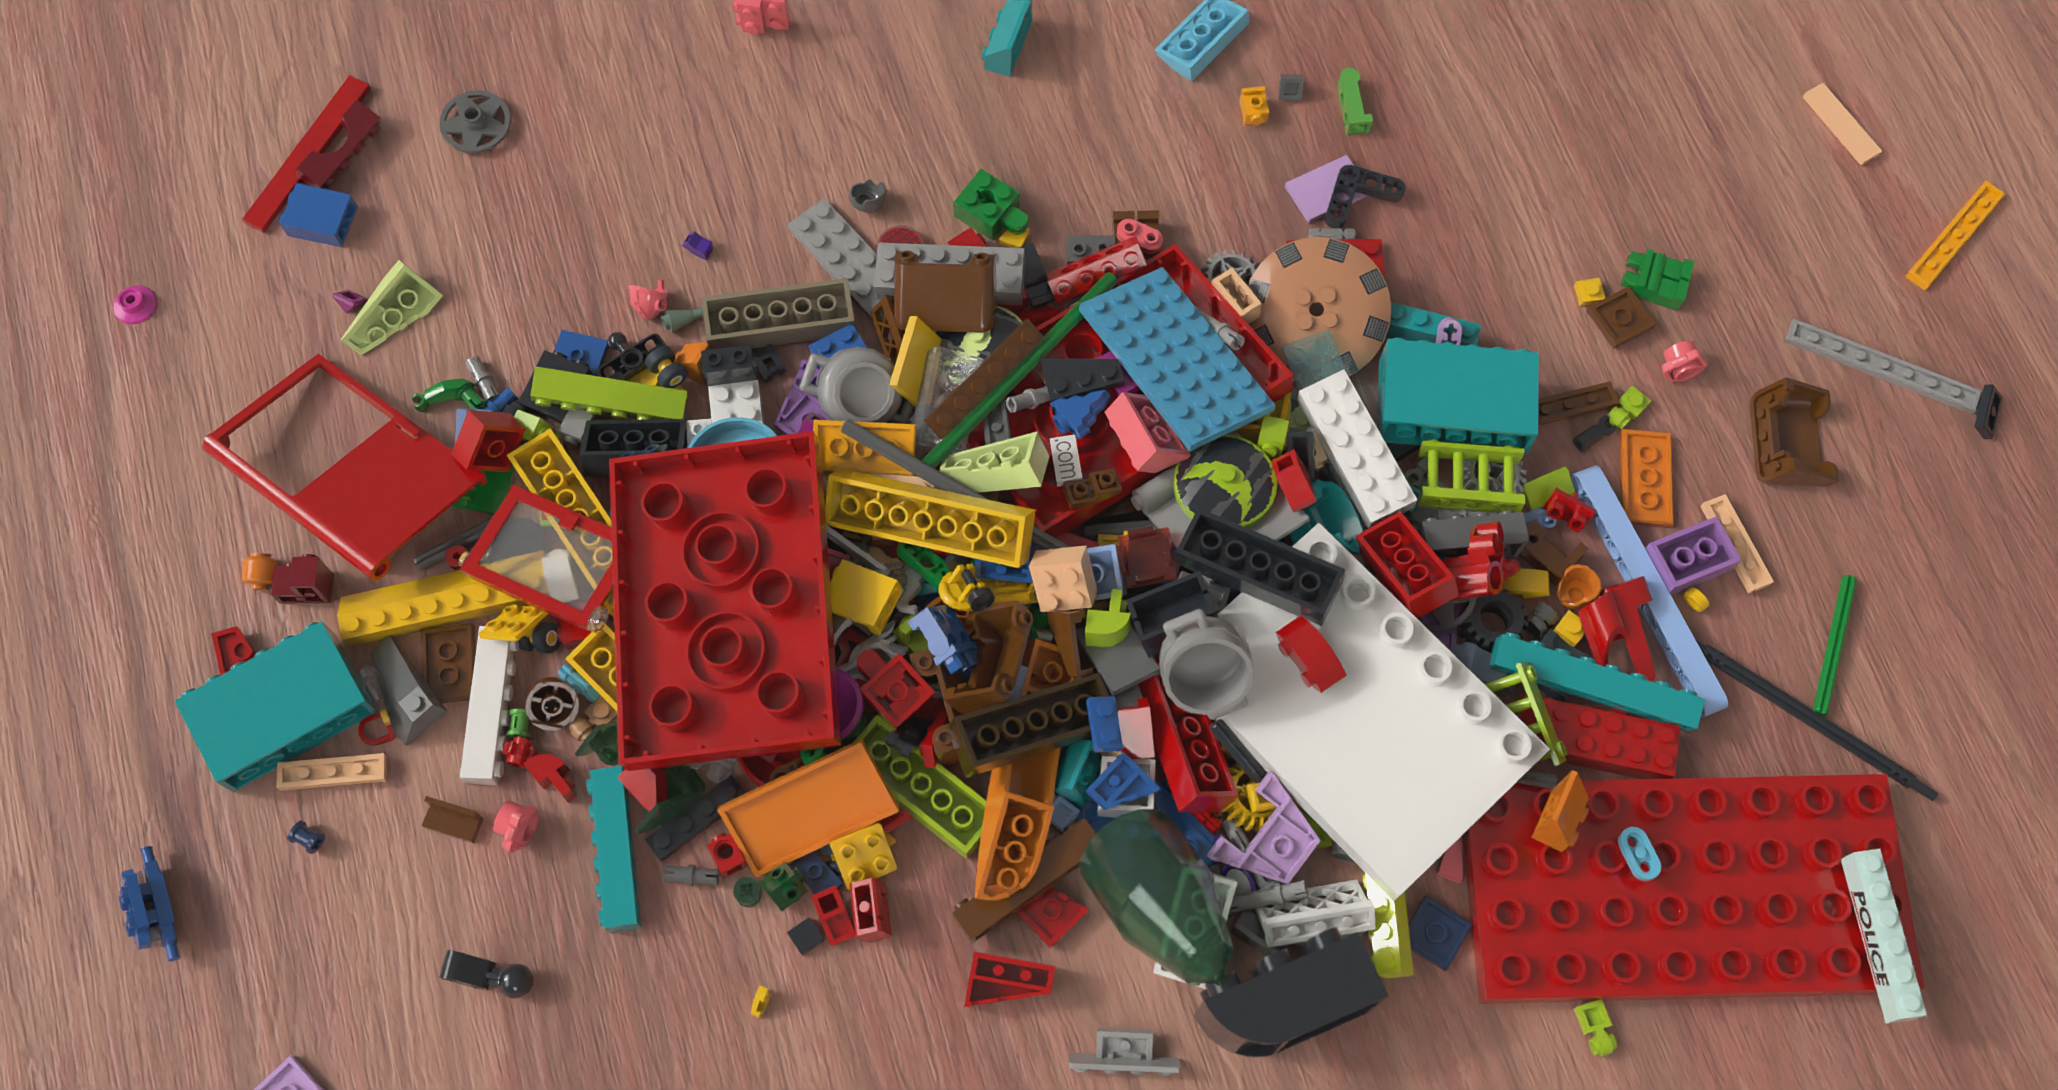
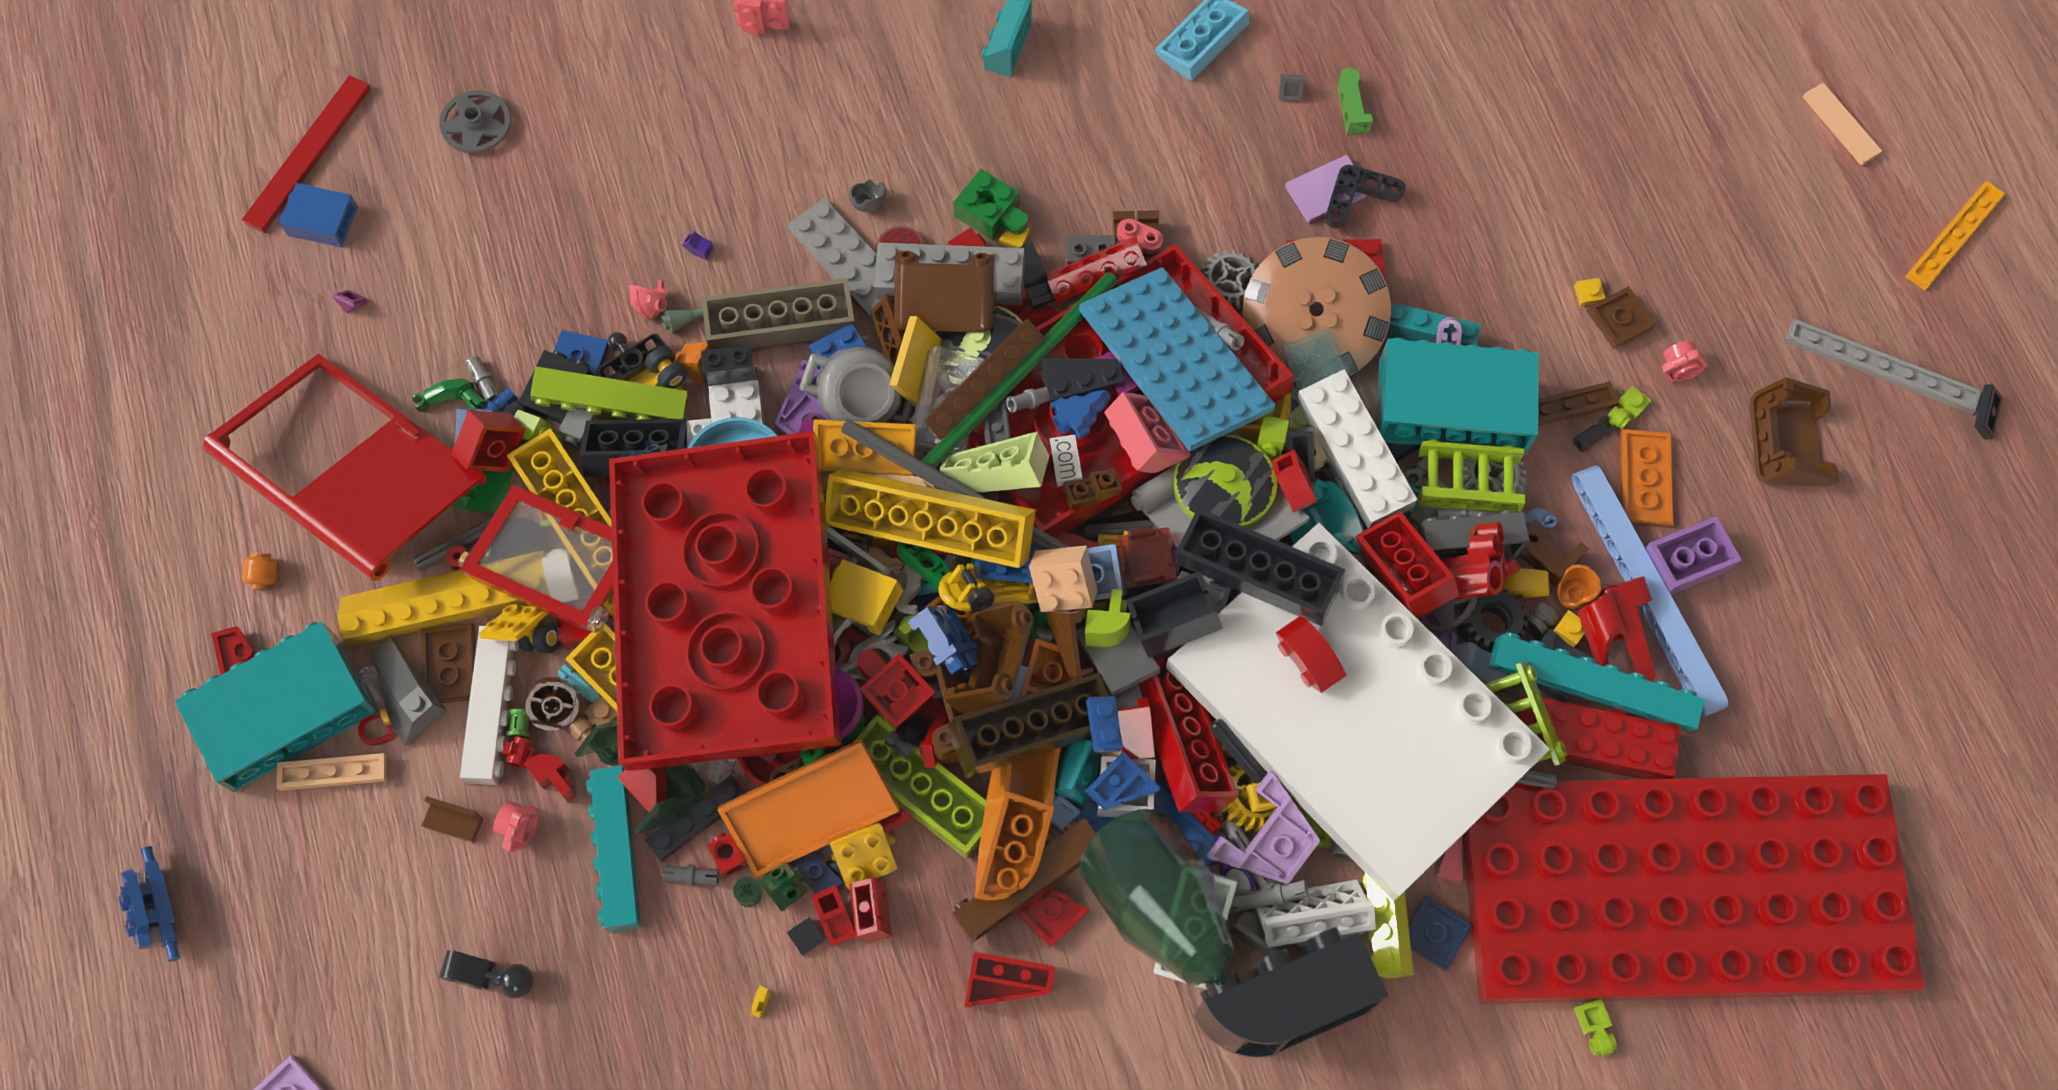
(140, 310): dark pink piece -> none
(302, 581): dark red brick -> none
(306, 837): dark blue bush -> none
(320, 169): dark red arch -> none
(392, 306): yellowish green wedge -> none
(764, 355): black plate -> none
(1124, 1051): light grey bracket -> none
(1205, 664): light grey piece -> none
(1238, 295): light nougat brick -> none
(1254, 105): light orange brick -> none
(1335, 233): light grey axle -> none
(1540, 489): lime slope -> none
(1563, 813): orange slope -> none
(1569, 509): red hips -> none
(1641, 853): medium azure plate -> none
(1658, 278): green hips -> none
(1696, 599): yellow tile -> none
(1751, 568): light nougat plate -> none
(1815, 721): black axle -> none
(1835, 645): green axle -> none
(1883, 936): light aqua brick -> none

